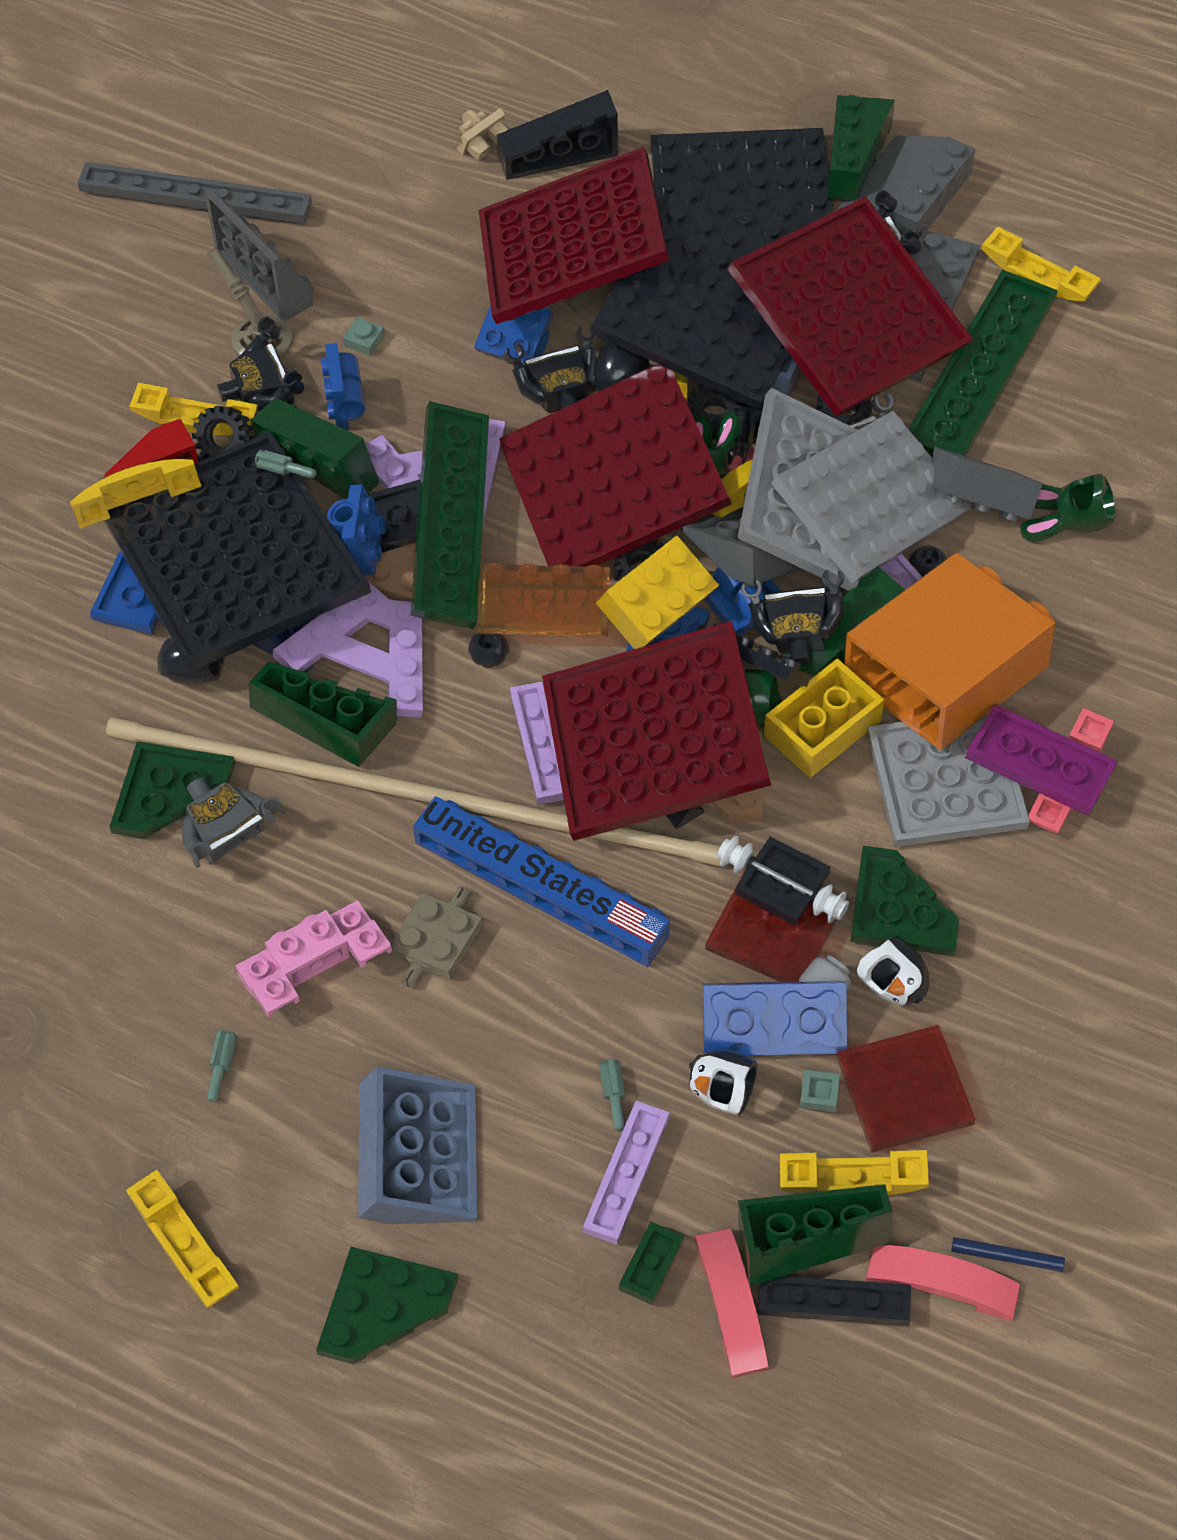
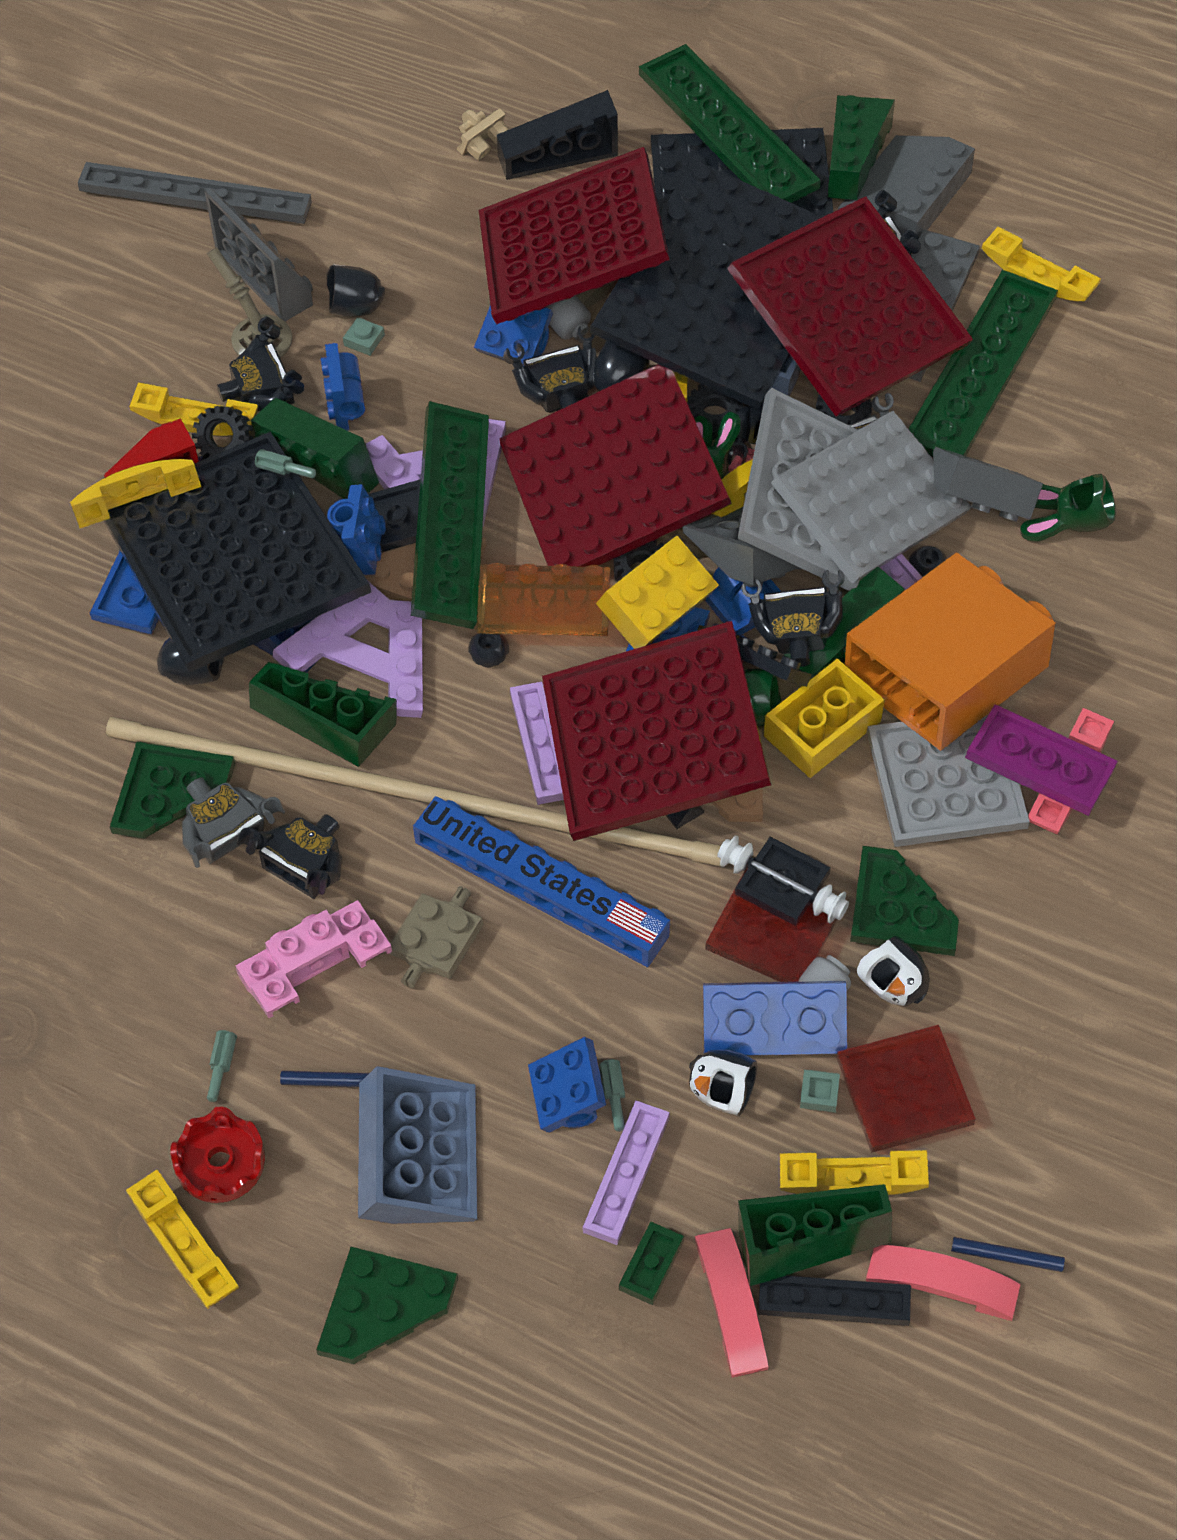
(214, 1134): none -> red plate
(299, 853): none -> black torso
(311, 1078): none -> dark blue bar
(353, 291): none -> black piece
(567, 1086): none -> blue plate
(568, 317): none -> light grey head
(727, 125): none -> dark green plate

